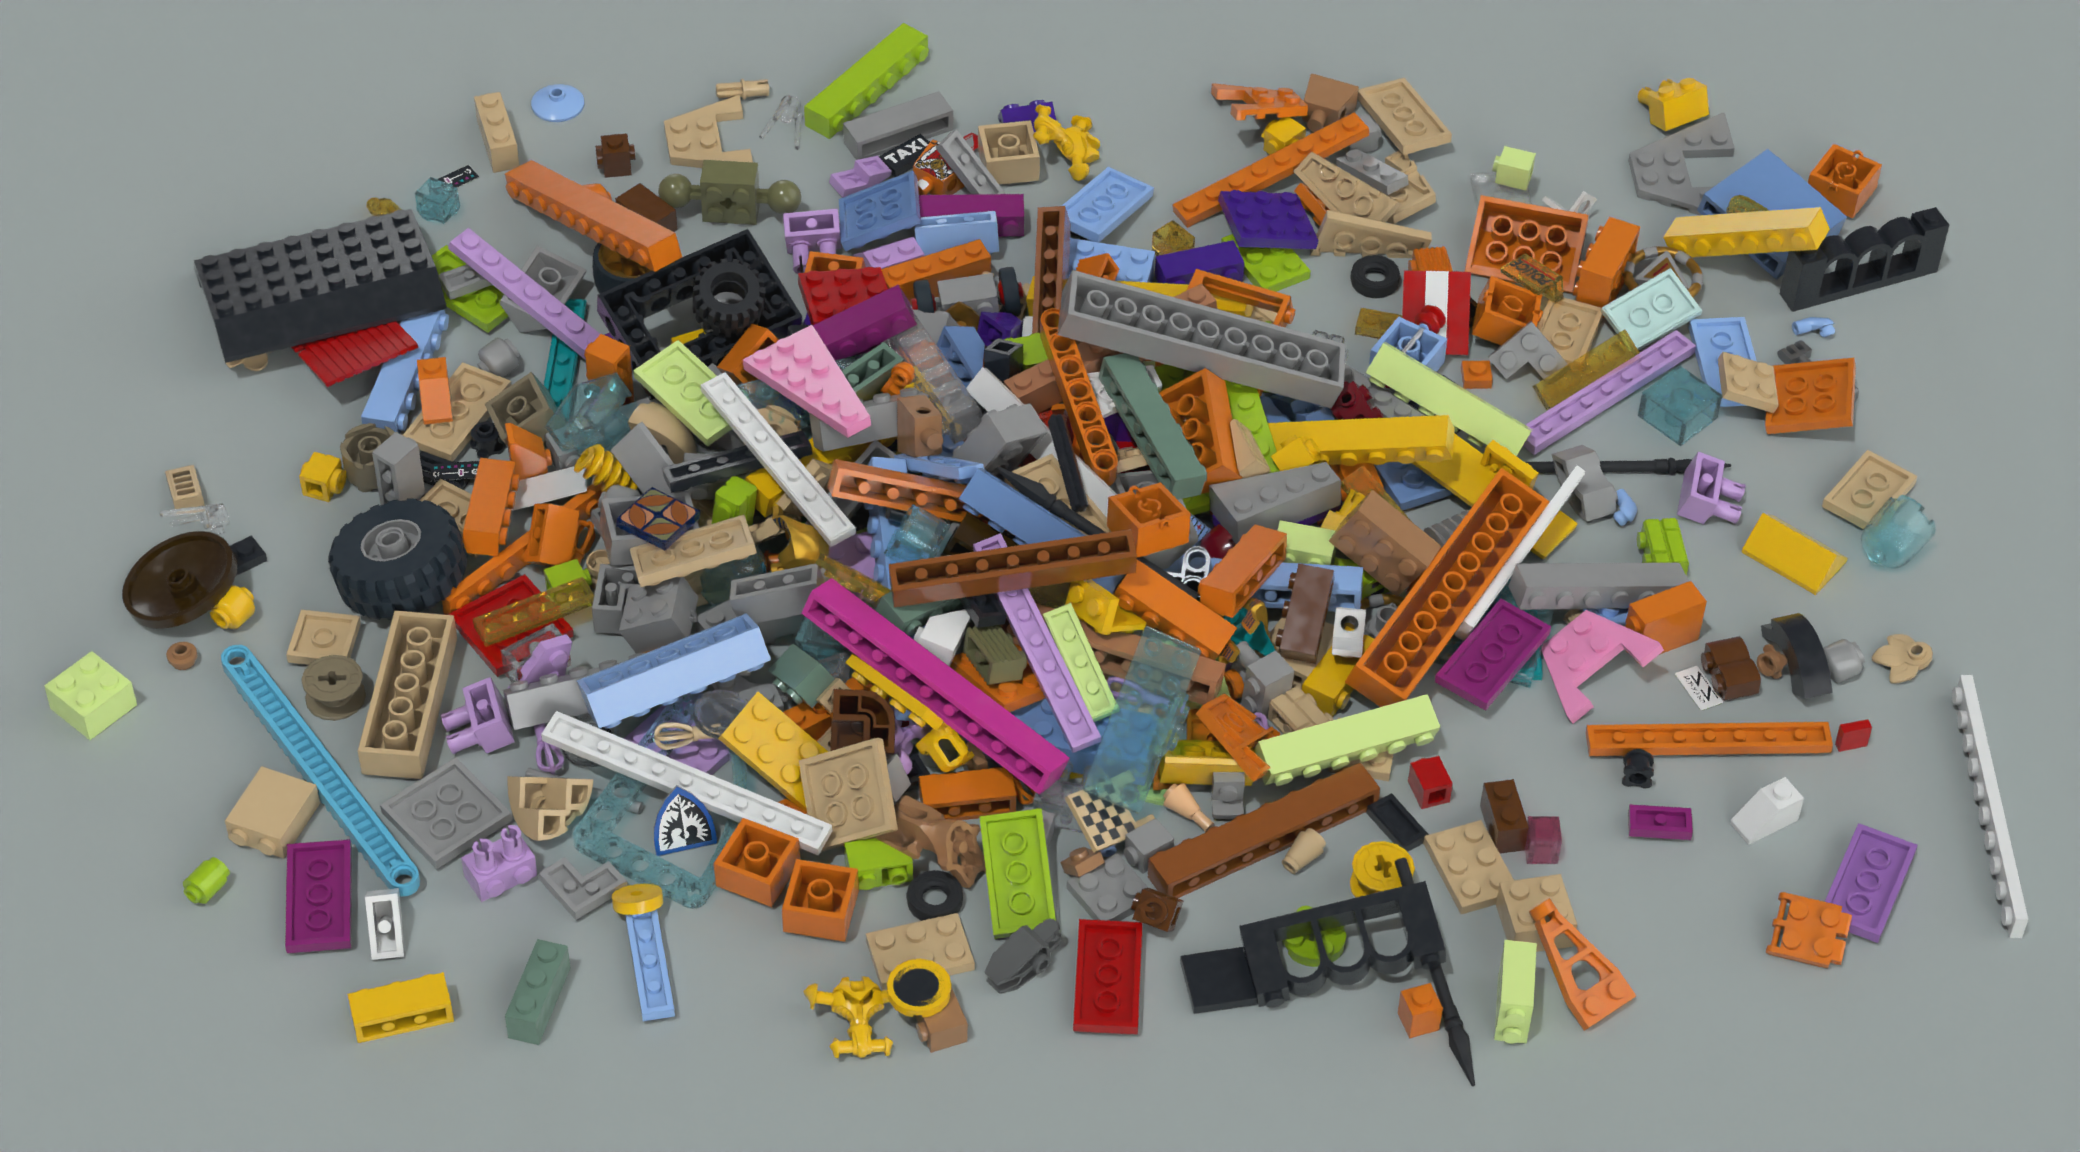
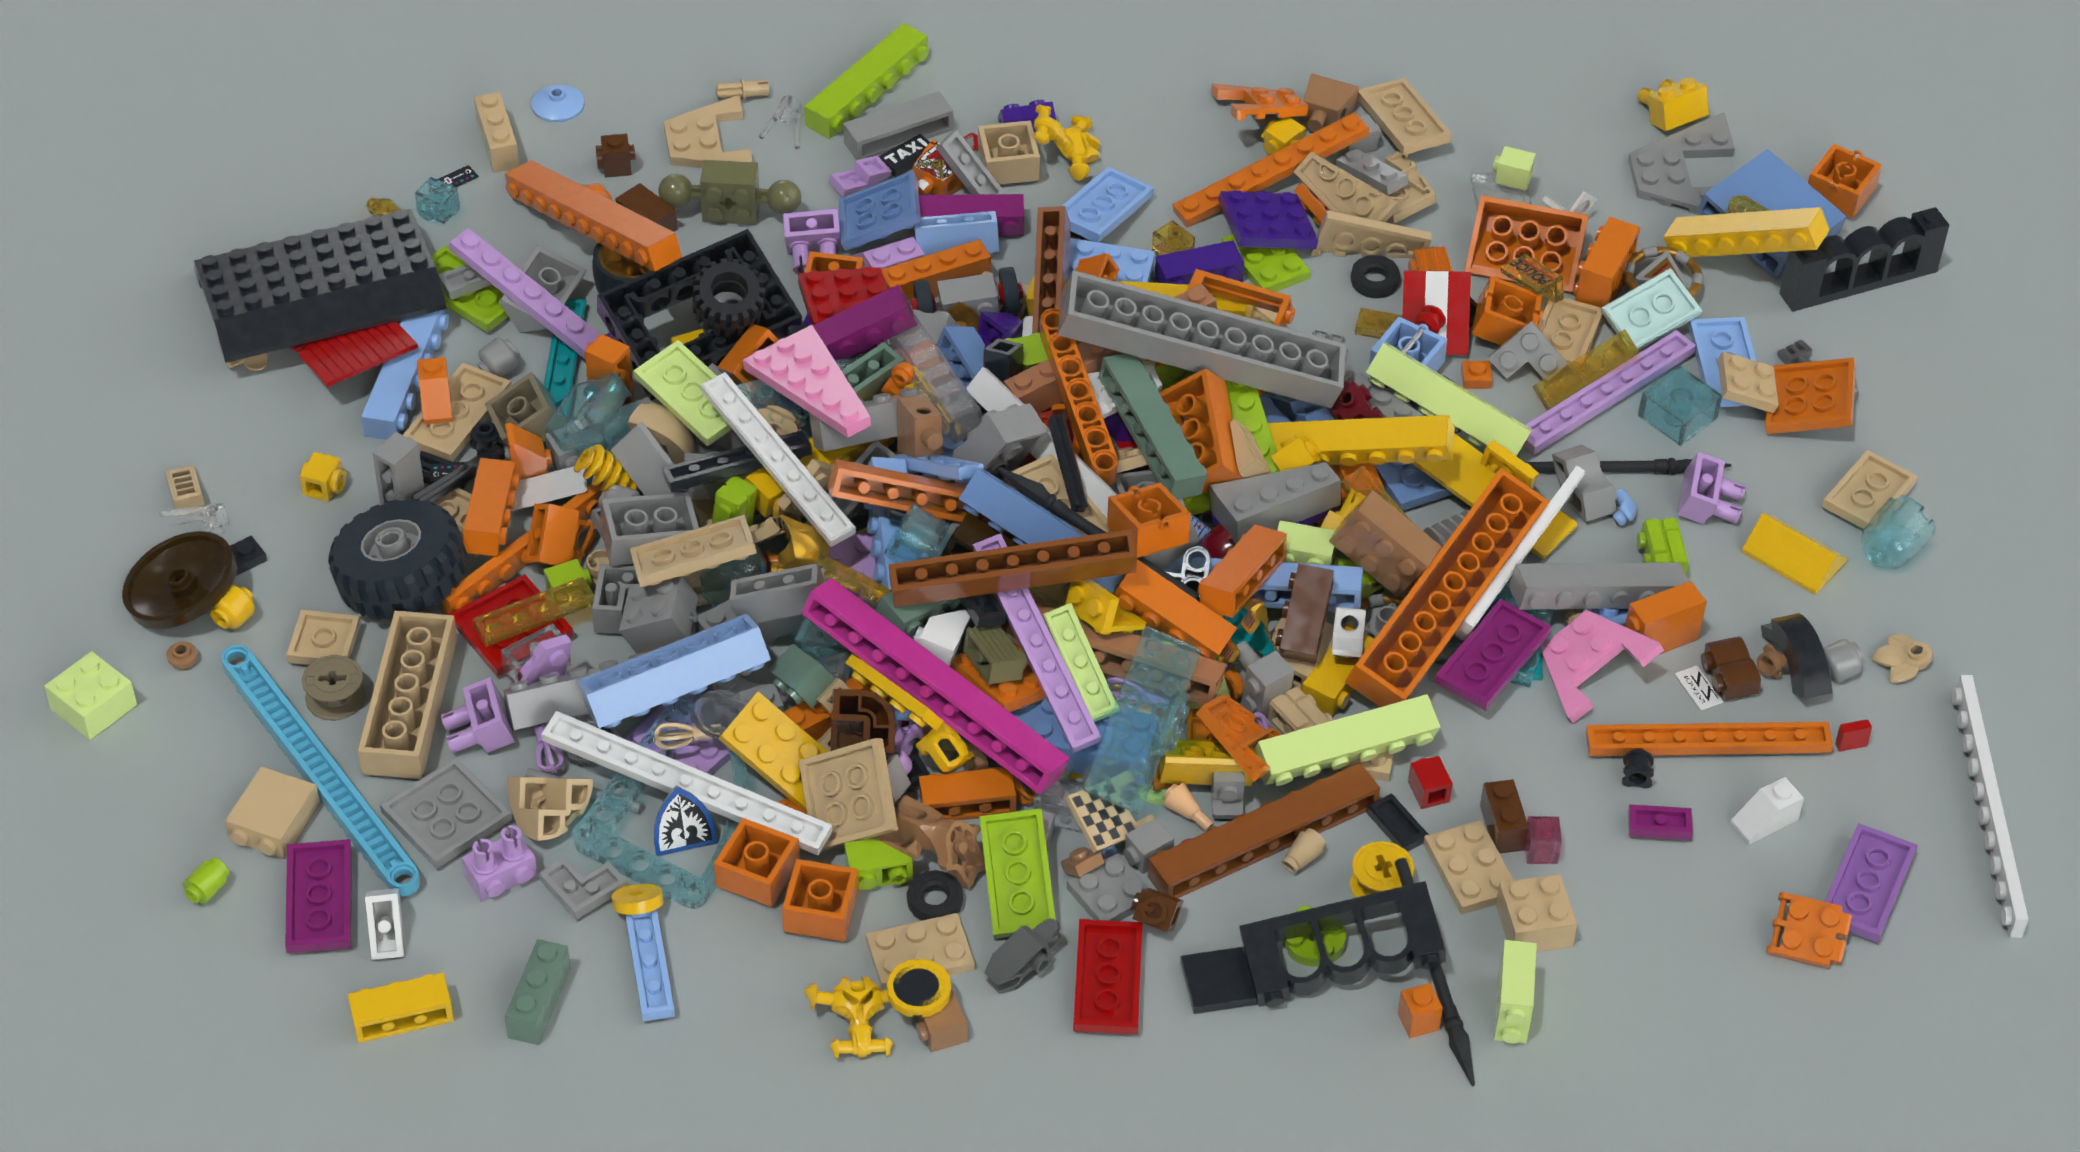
(358, 456): dark tan brick -> none
(457, 477): none -> black axle
(658, 518): tile -> none
(1599, 1000): orange plate -> none
(1809, 324): light blue arm -> none

